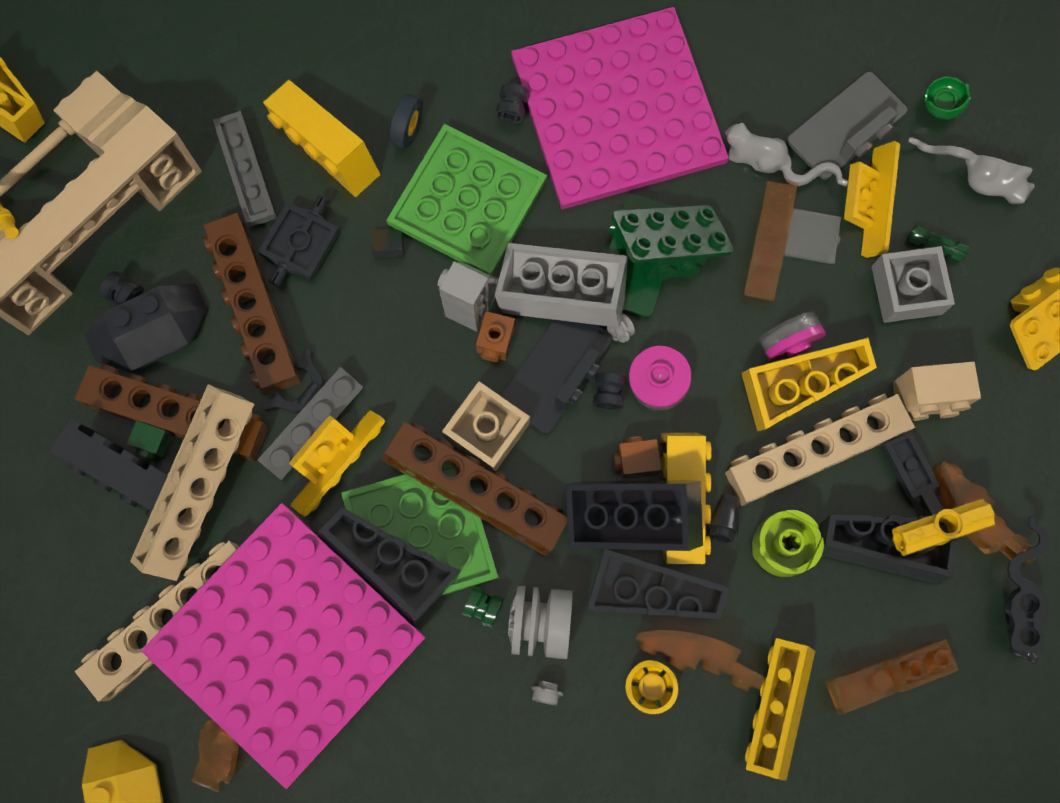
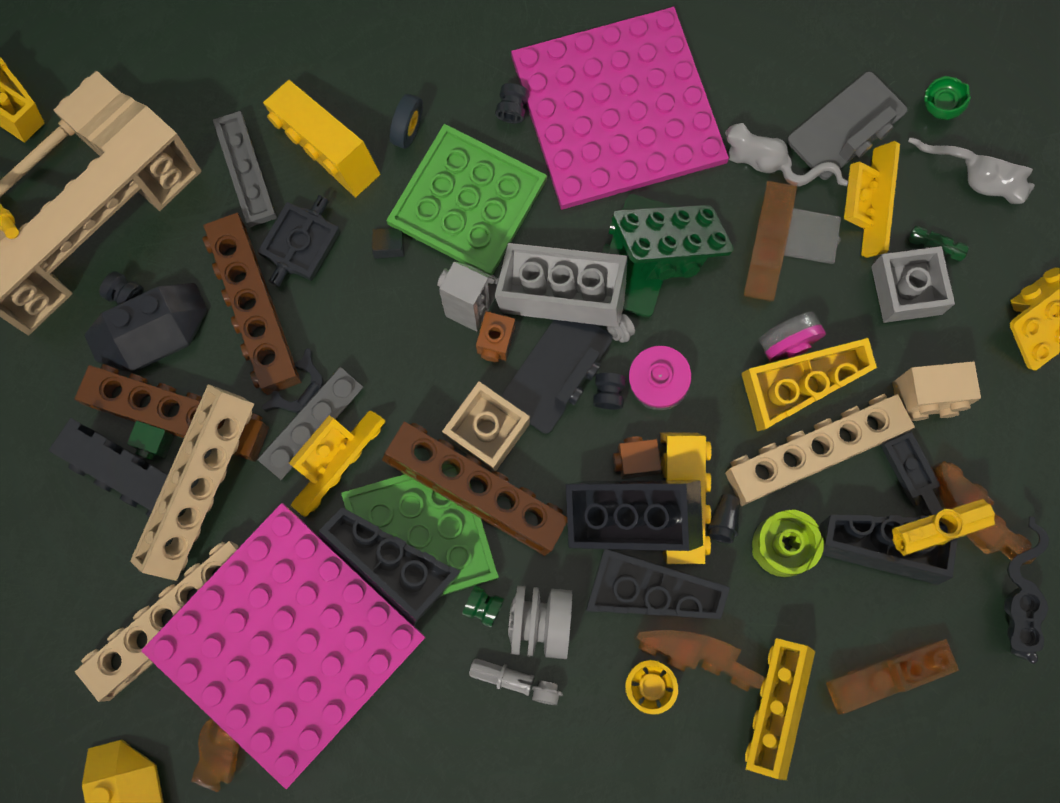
(501, 676): none -> light grey axle

